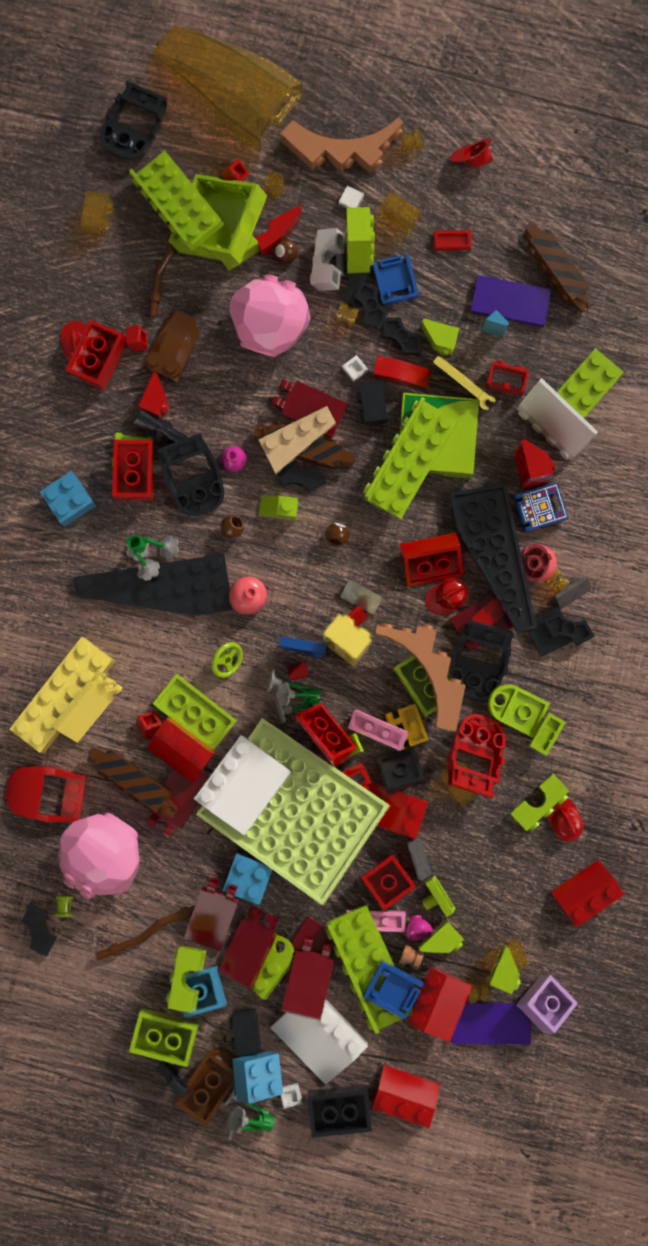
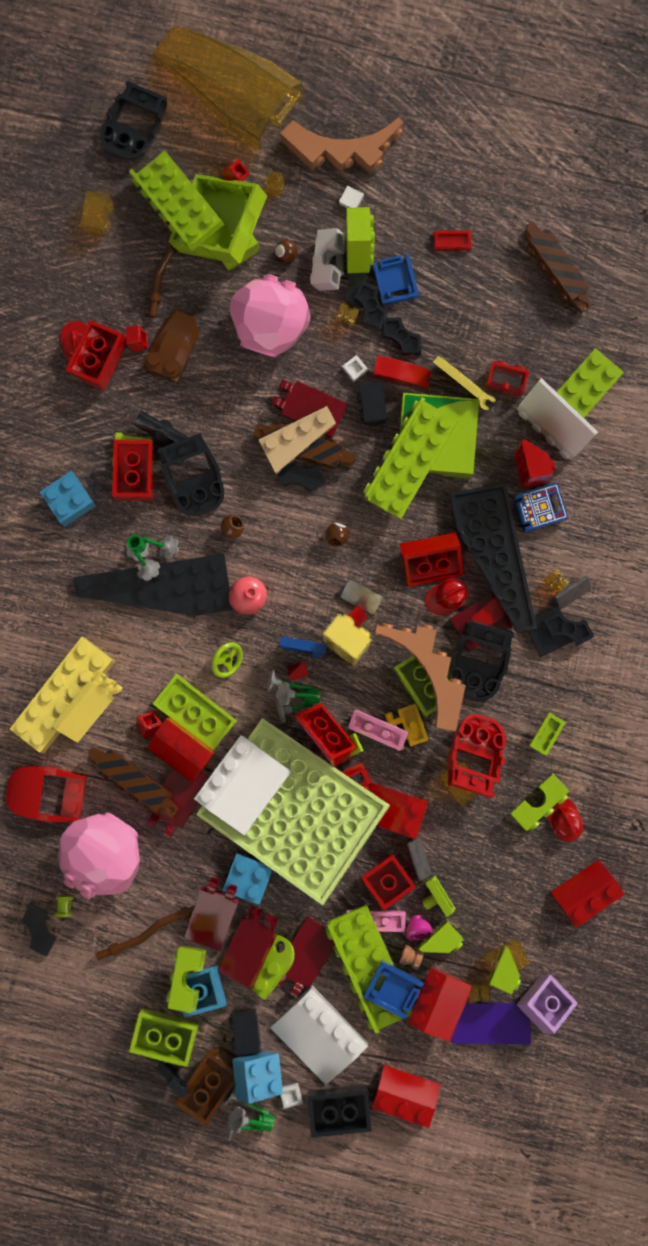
(154, 399): red slope -> none
(233, 458): dark pink brick -> none
(278, 230): red slope -> none
(279, 507): lime slope -> none
(308, 982): dark red tile -> none
(400, 213): clear yellow brick -> none
(400, 770): black tile -> none
(412, 141): clear yellow wheel -> none
(441, 336): lime slope -> none
(475, 154): red piece -> none
(495, 325): dark azure slope -> none
(511, 299): dark purple tile -> none
(519, 709): lime plate -> none
(538, 562): coral cylinder -> none

